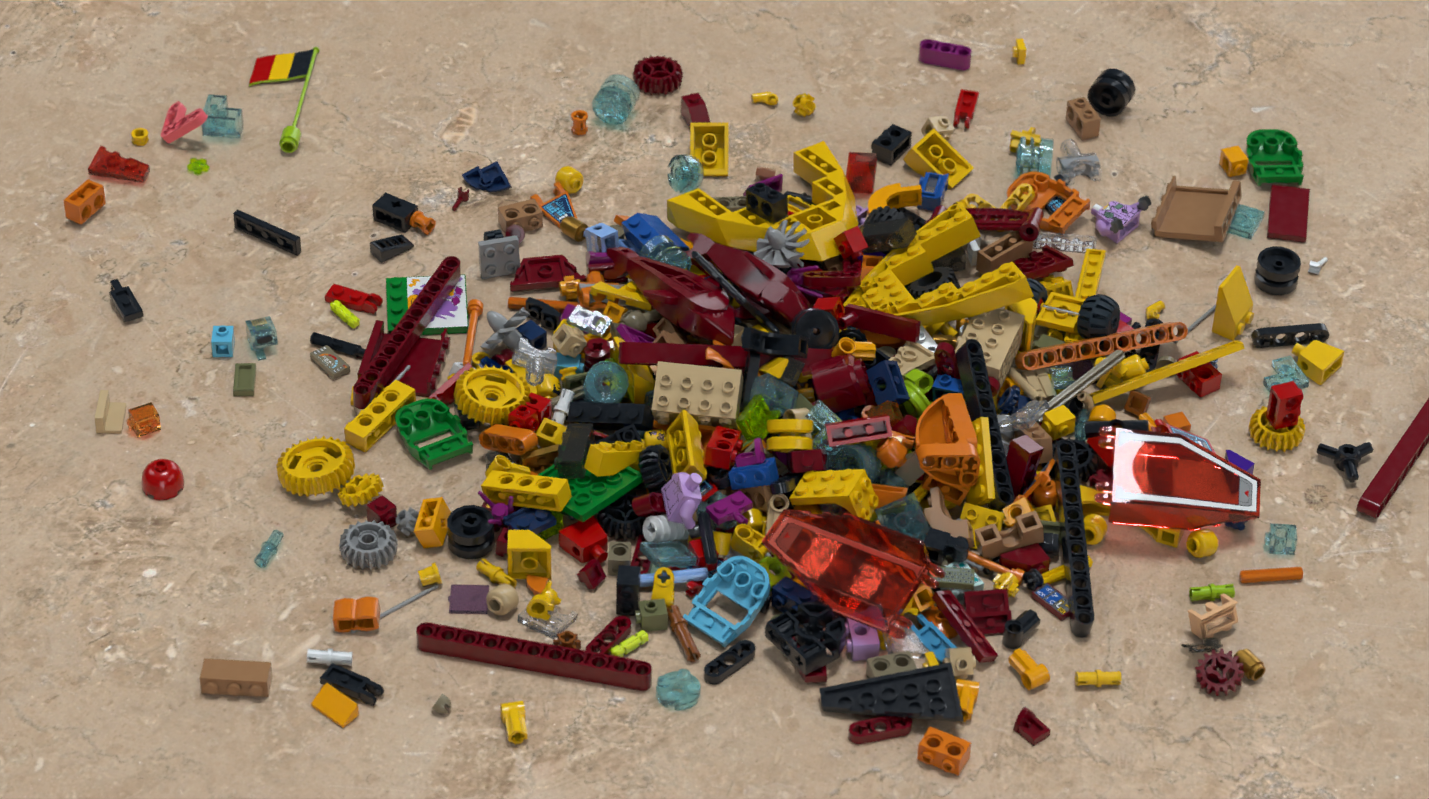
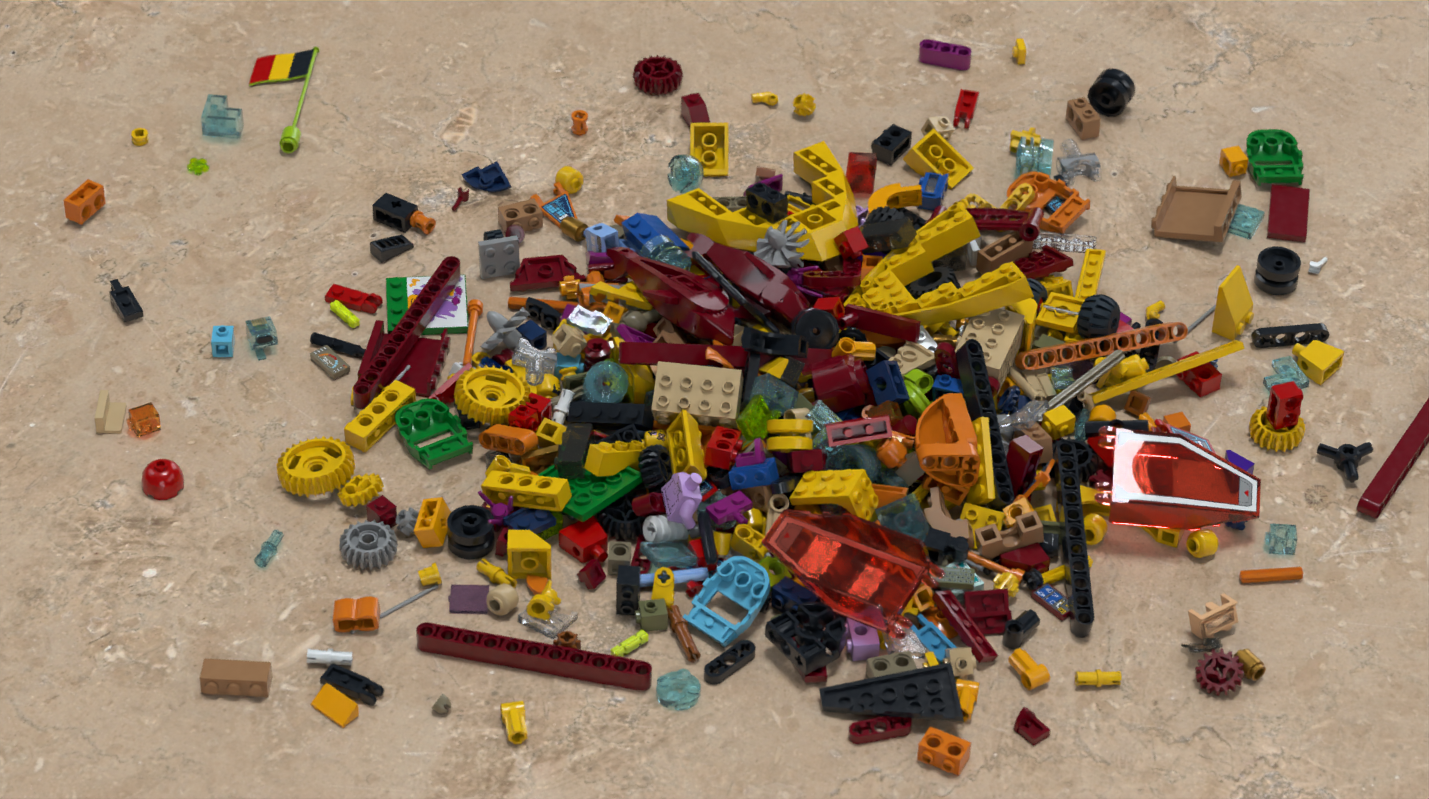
(114, 166): clear red wing -> none
(178, 124): coral beam -> none
(244, 379): olive tile -> none
(267, 232): black tile -> none
(611, 631): dark red beam -> none
(615, 99): clear light blue wheel -> none
(1045, 495): orange head -> none
(1118, 219): lavender torso -> none
(1211, 592): lime pin -> none

